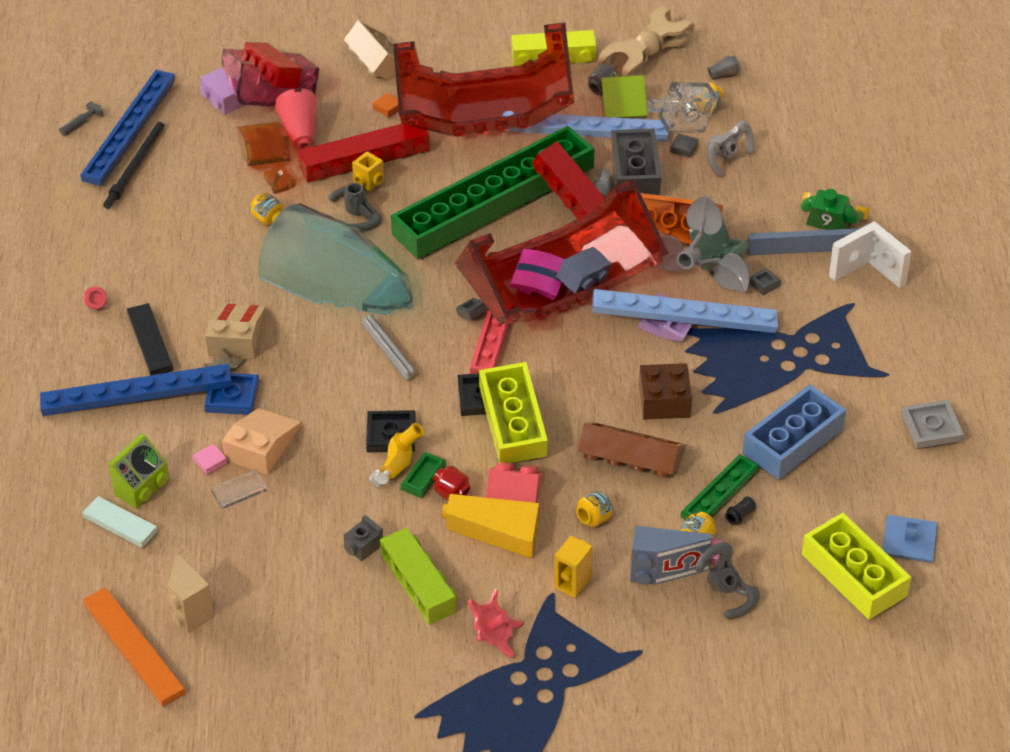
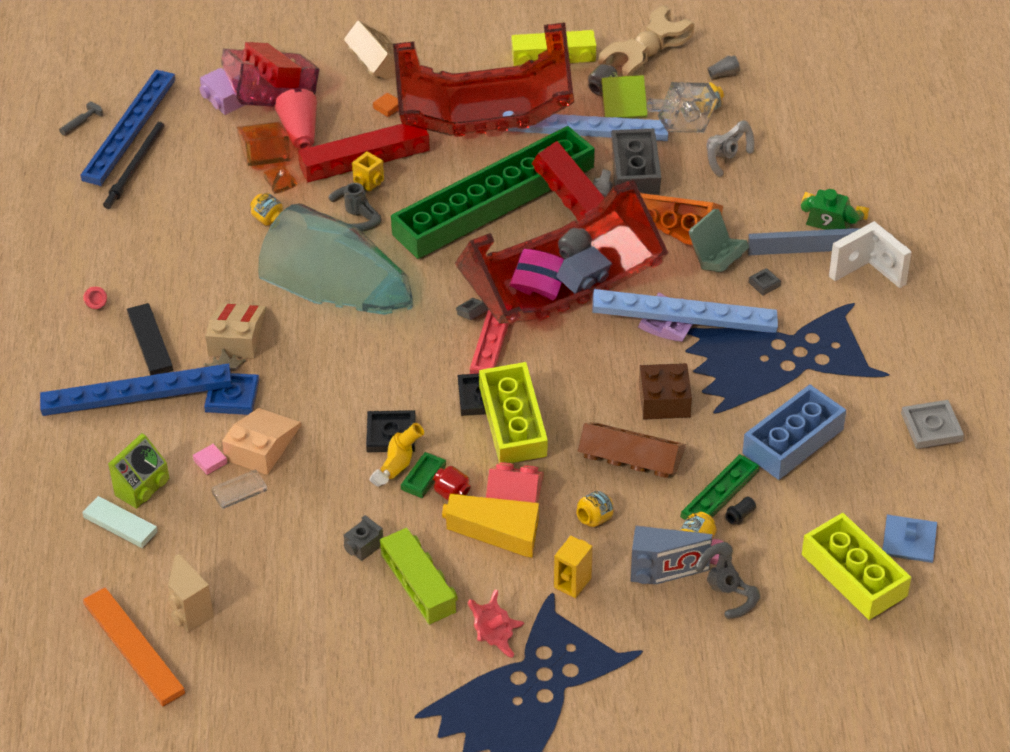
(389, 347): light grey axle -> none
(574, 242): none -> dark grey head
(684, 145): dark grey tile -> none
(706, 217): light grey plant -> none

